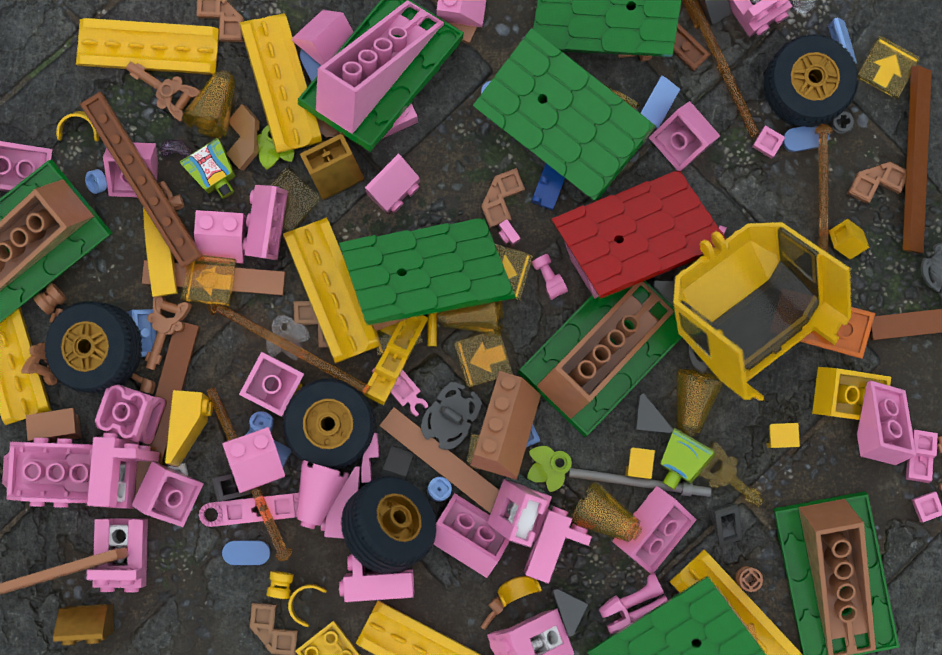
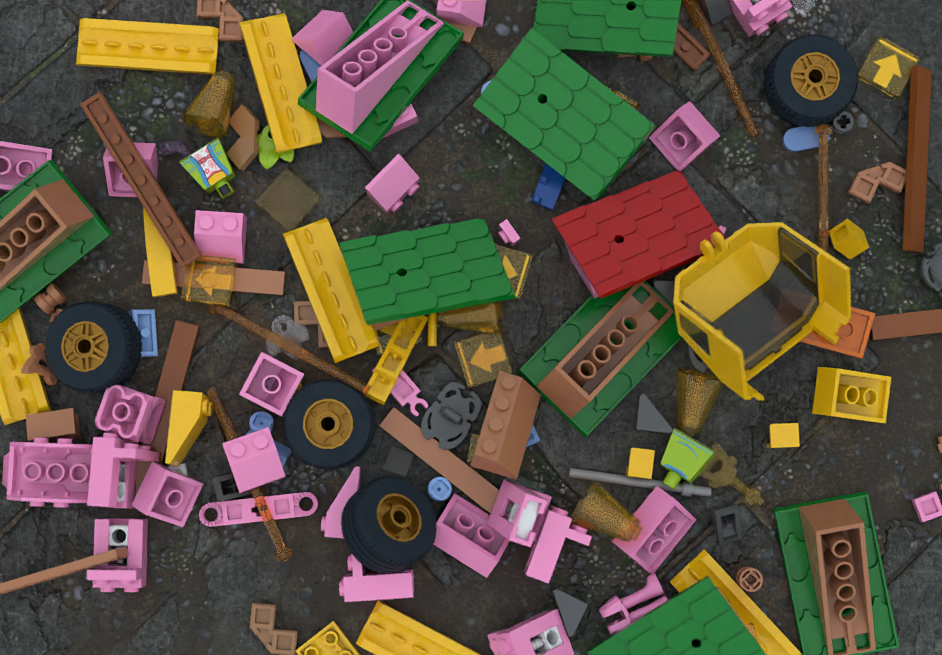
(82, 114): yellow helmet -> none
(84, 623): pearl gold slope -> none
(96, 181): light blue tile -> none
(146, 385): nougat hand -> none
(164, 326): nougat piece -> none
(165, 90): nougat piece -> none
(176, 201): nougat hand -> none
(246, 552): medium blue tile -> none
(265, 222): bright pink slope -> none
(281, 579): yellow wheel -> none
(291, 601): yellow helmet -> none
(317, 493): bright pink cone -> none
(332, 166): pearl gold slope -> none
(372, 451): bright pink slope -> none
(497, 607): nougat hand -> none
(502, 186): nougat tile -> none
(517, 588): yellow helmet -> none
(545, 469): lime plate -> none
(554, 283): bright pink leg -> none
(660, 101): light blue slope -> none
(768, 142): bright pink plate -> none
(840, 33): light blue slope -> none
(885, 425): bright pink slope -> none
(921, 466): bright pink slope -> none

